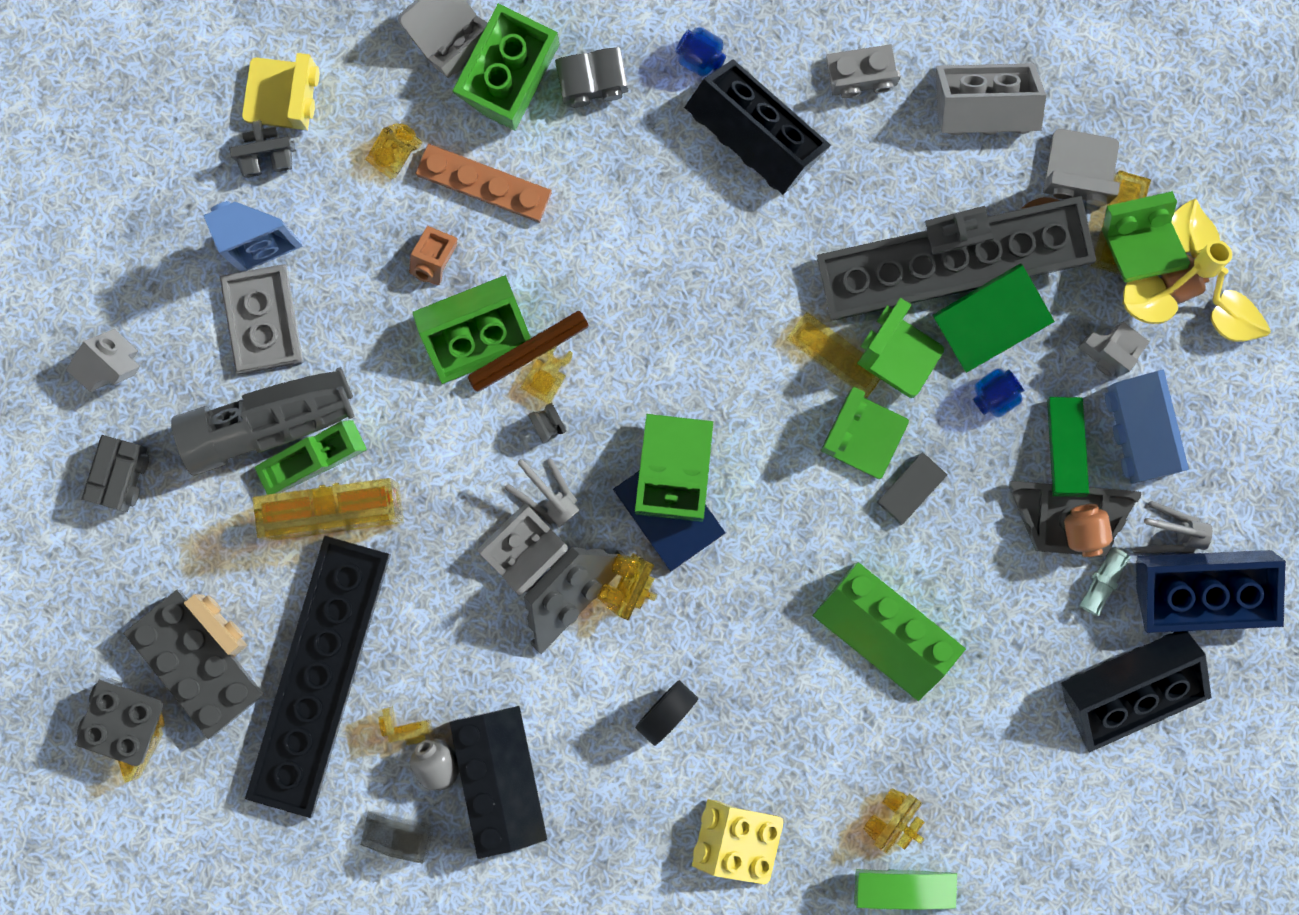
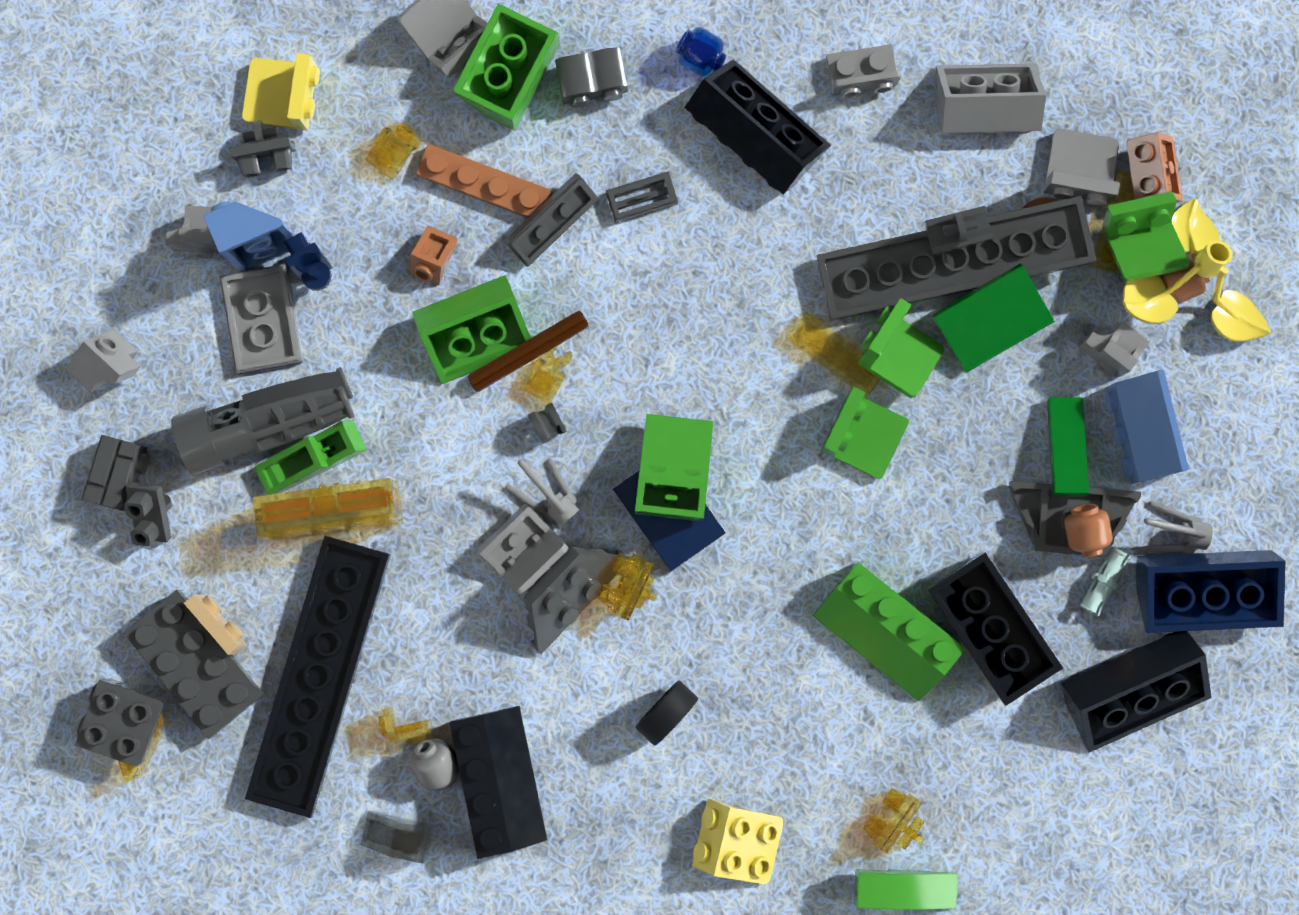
(149, 513): none -> dark grey hips
(193, 234): none -> light grey brick
(308, 262): none -> dark blue hips
(551, 220): none -> dark grey tile
(646, 209): none -> dark grey tile
(912, 488): dark grey tile -> none
(994, 628): none -> black slope
(998, 392): clear blue head -> none
(1154, 166): none -> nougat bracket

